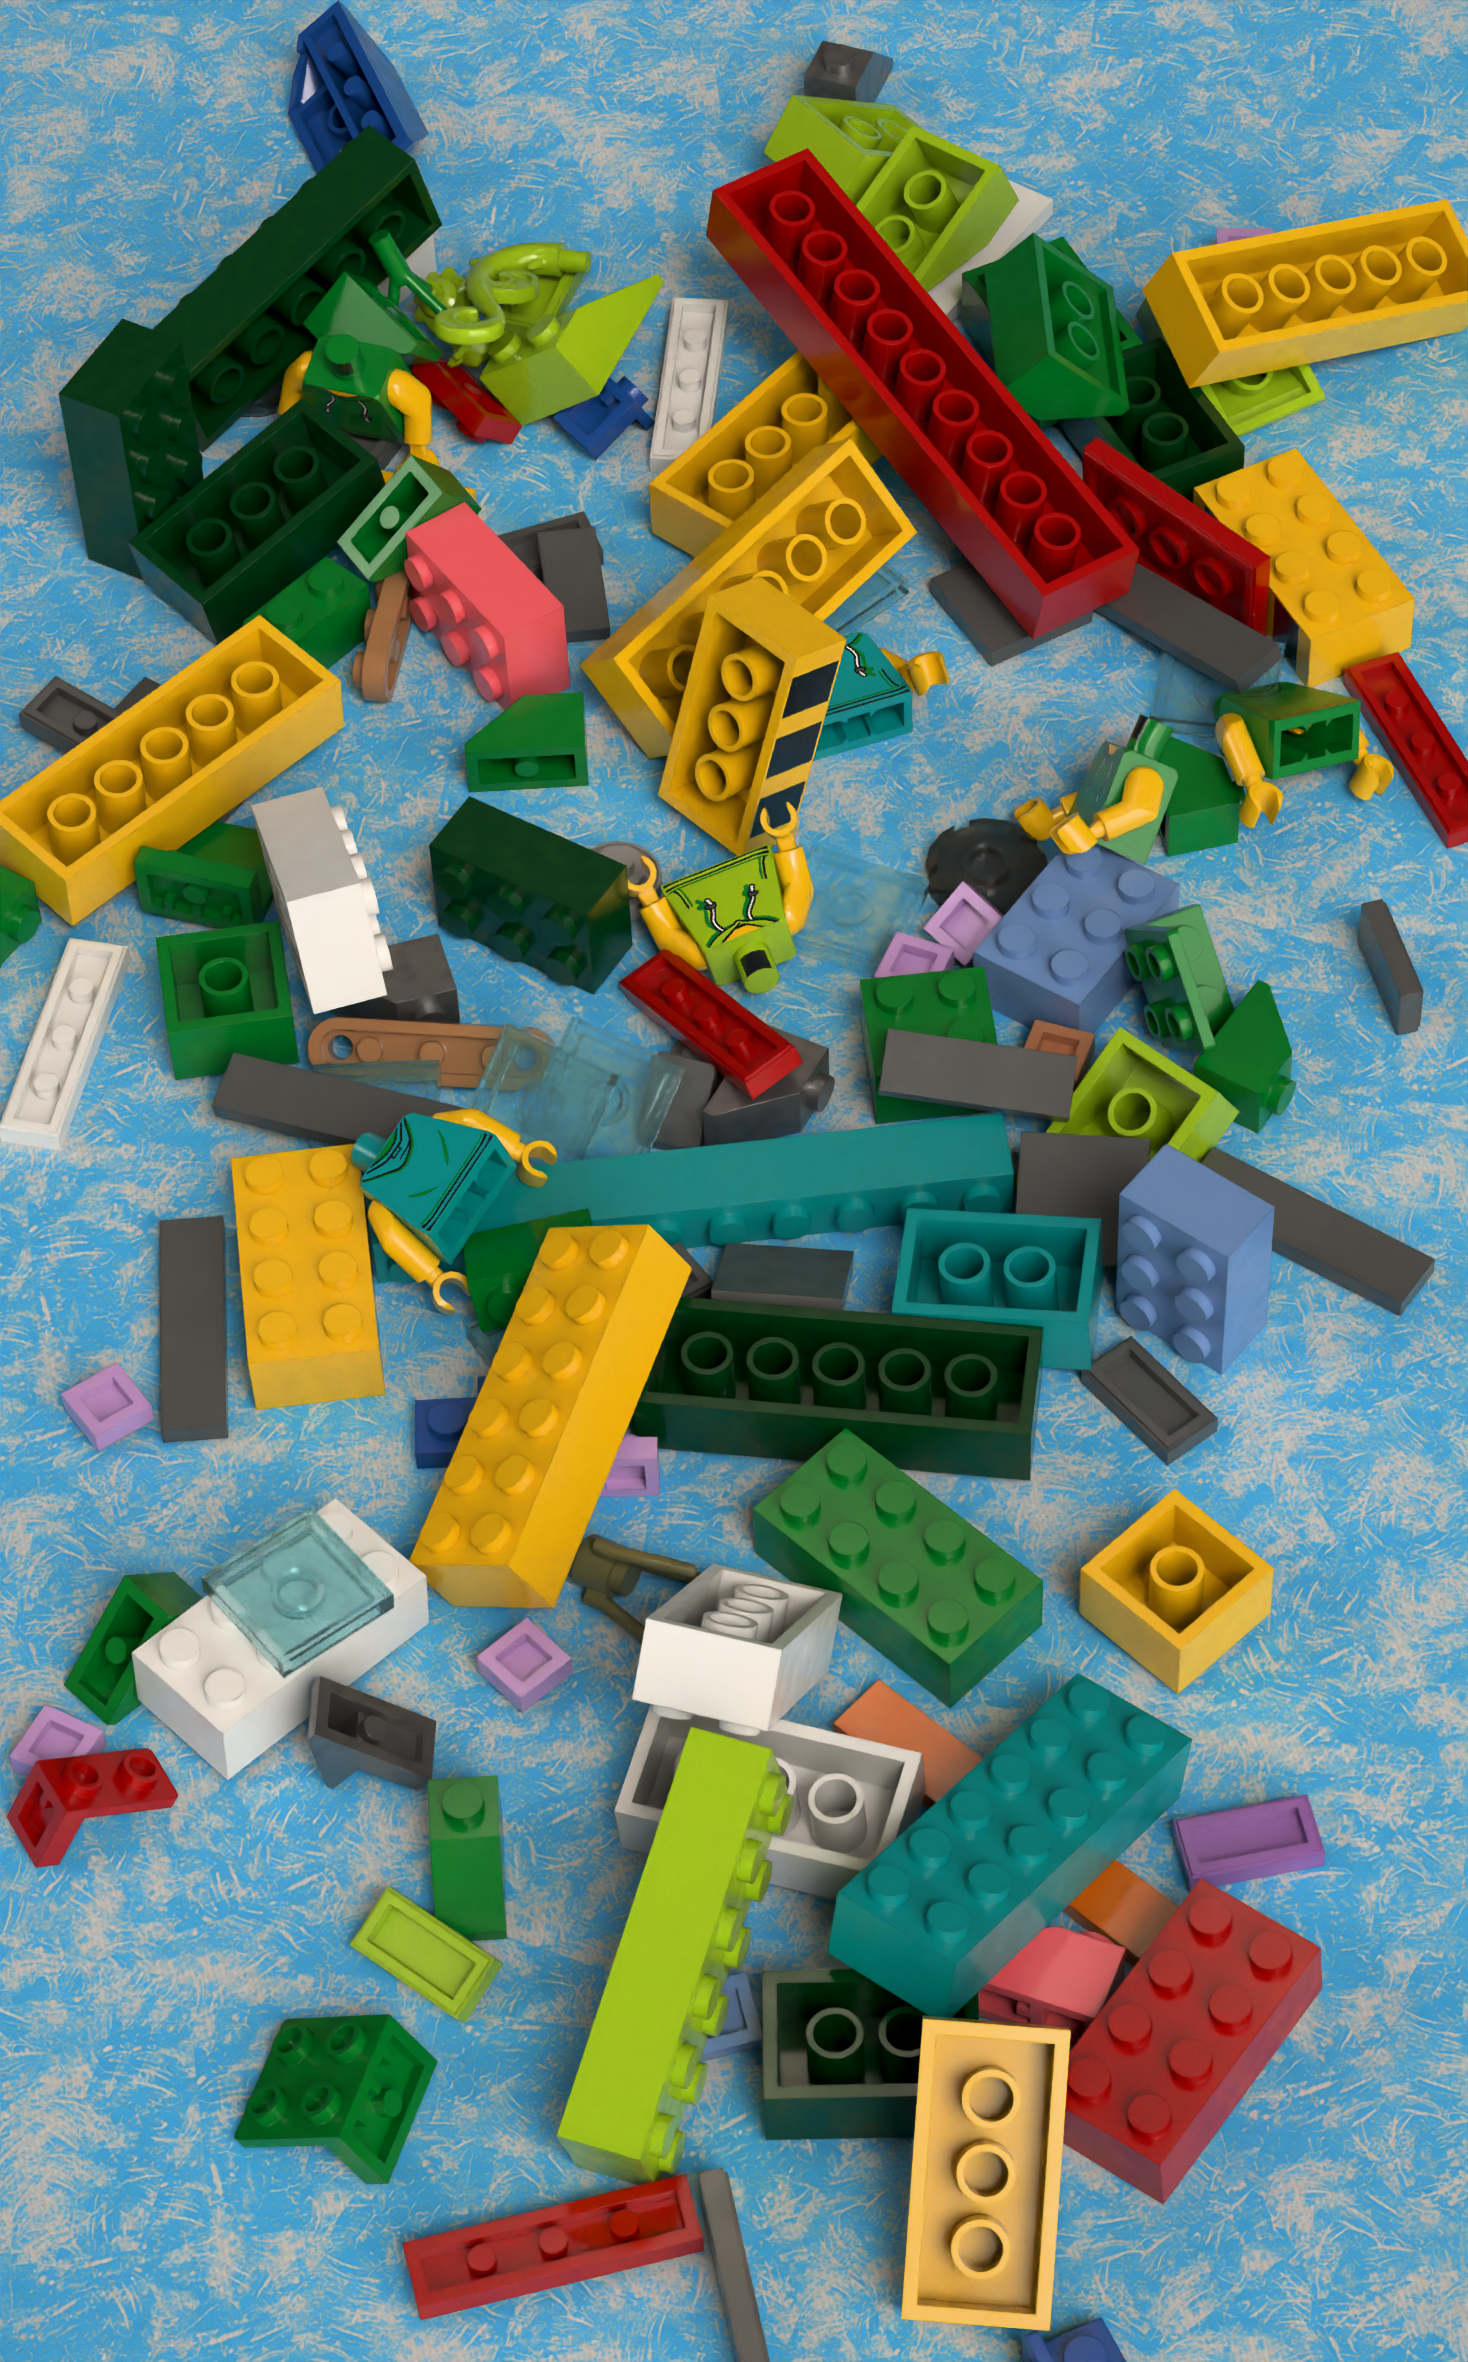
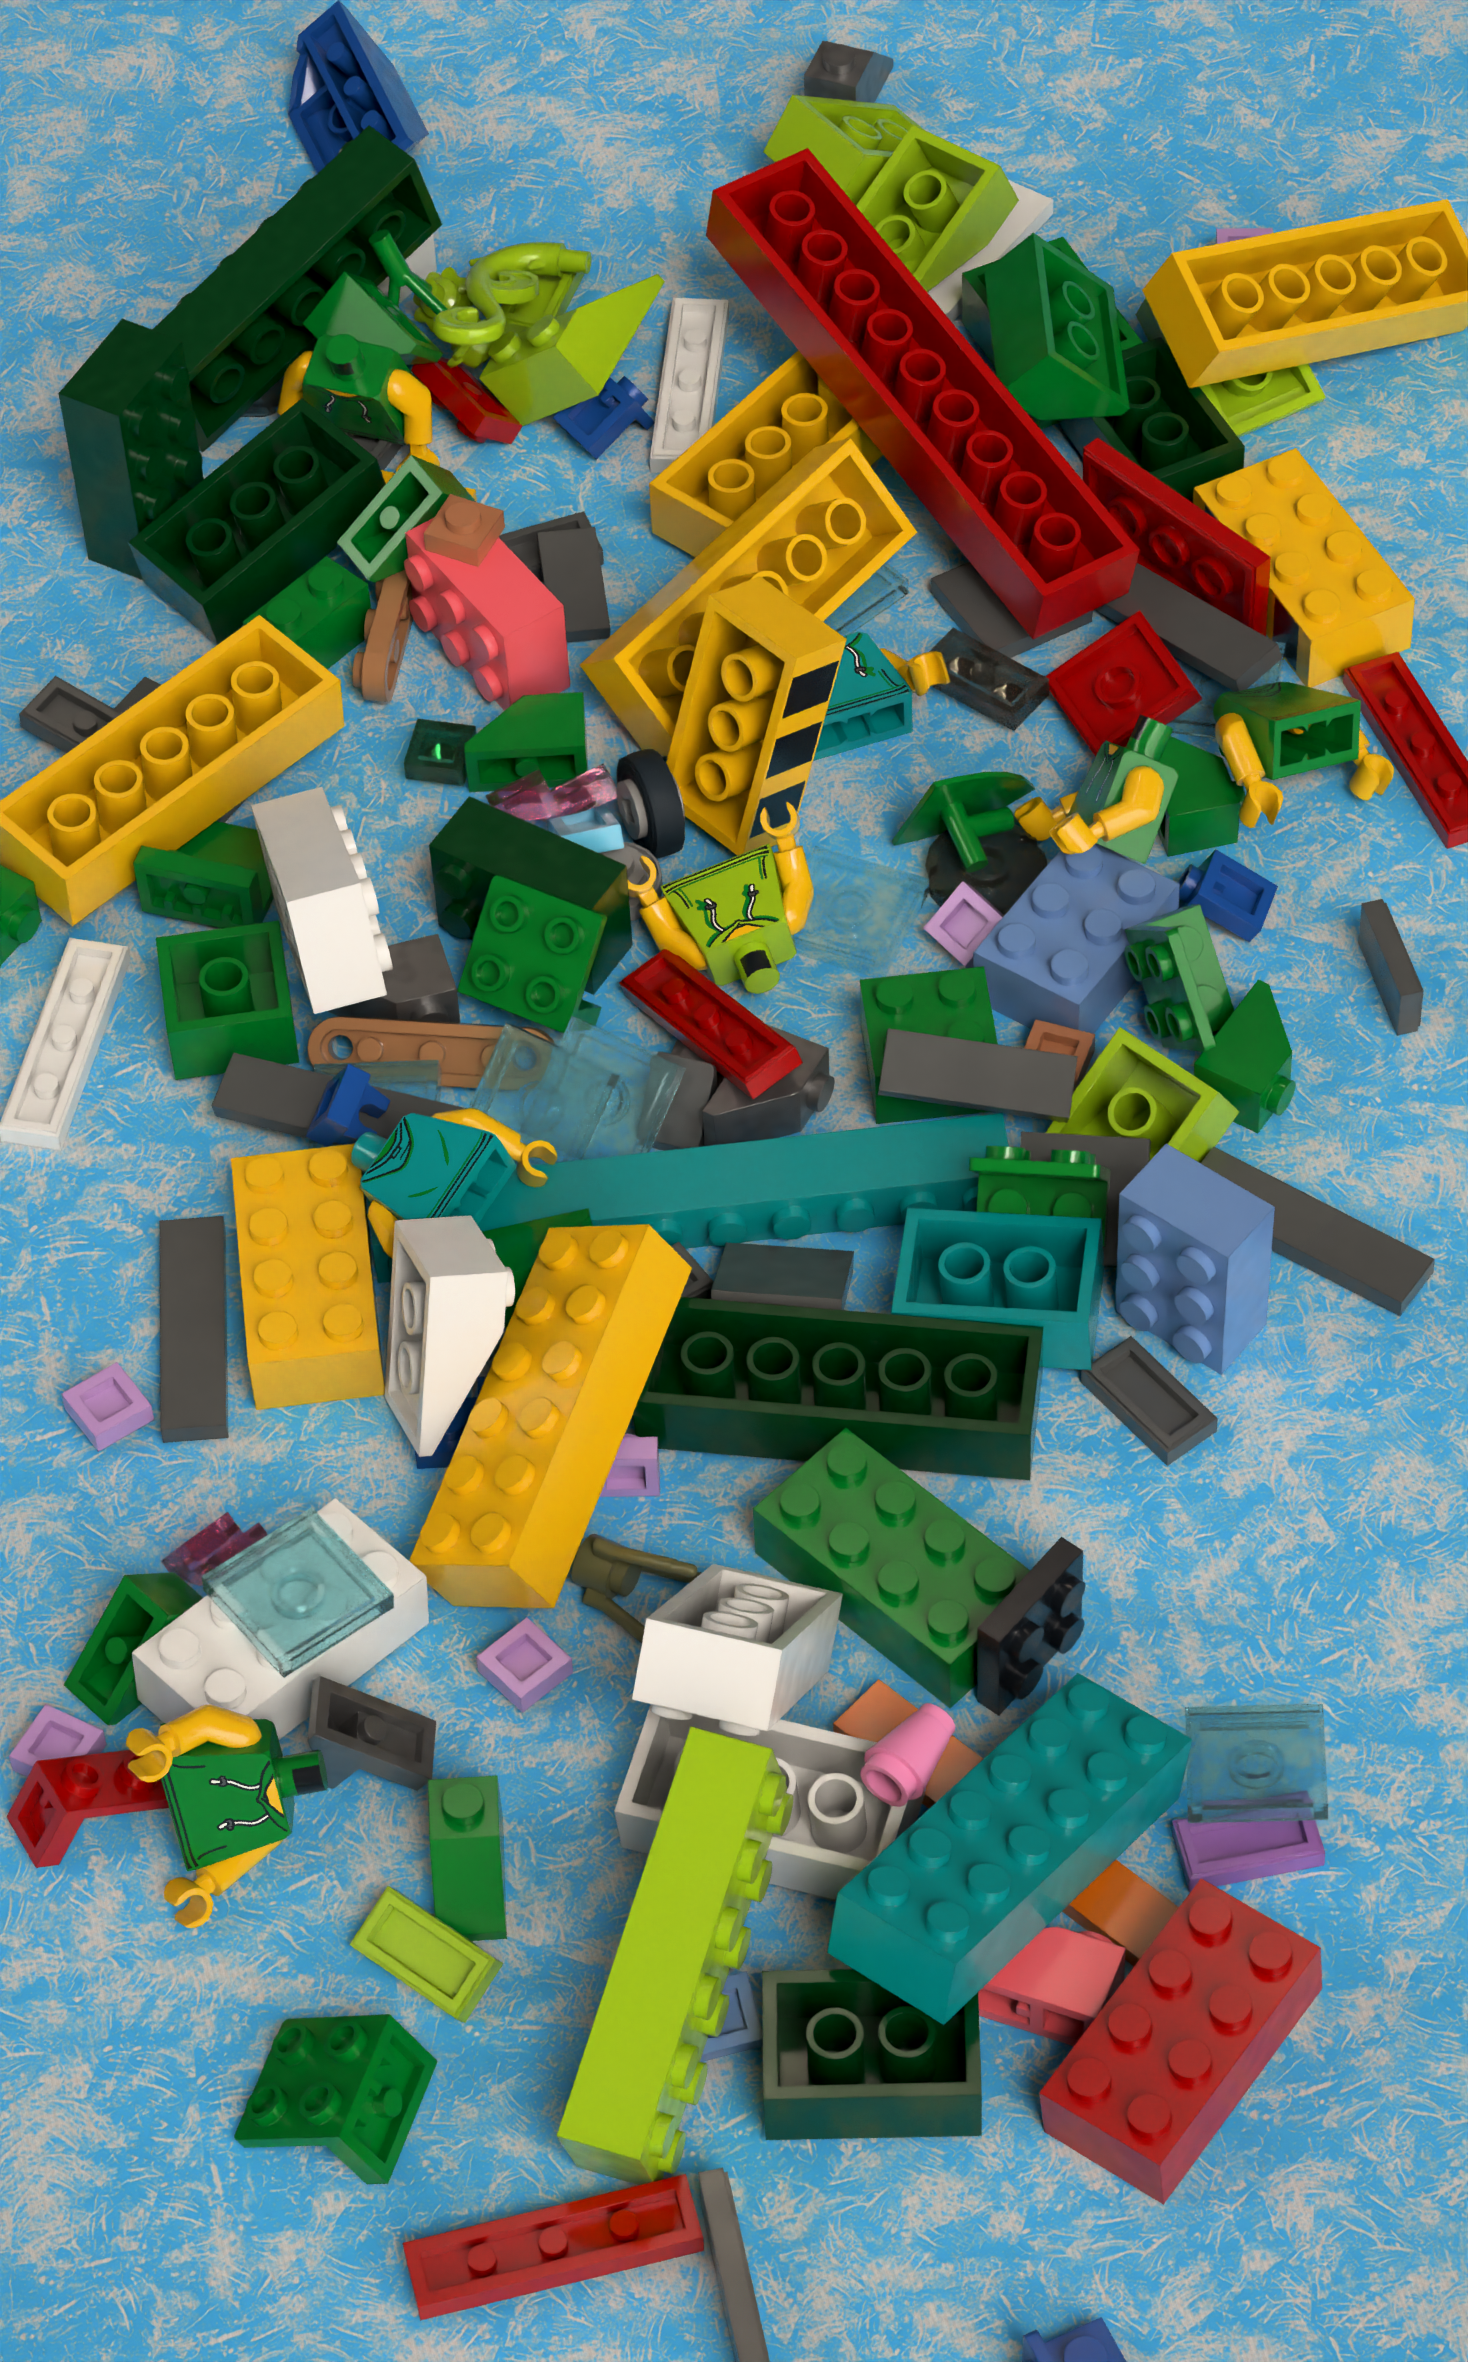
(211, 1548): none -> clear pink slope
(225, 1796): none -> torso
(340, 1106): none -> blue tile
(438, 752): none -> clear green plate
(442, 1321): none -> white slope
(464, 530): none -> nougat plate
(533, 800): none -> clear pink slope
(533, 954): none -> green bracket
(591, 828): none -> medium azure tile
(650, 803): none -> black wheel
(907, 1756): none -> bright pink cone
(913, 956): lavender plate -> none
(969, 809): none -> green shield
(986, 2173): yellow brick -> none
(990, 680): none -> clear smoke plate
(1030, 1627): none -> black plate
(1063, 1187): none -> green bracket
(1120, 679): none -> red tile
(1176, 1590): yellow brick -> none
(1228, 894): none -> blue bracket
(1256, 1763): none -> clear light blue tile

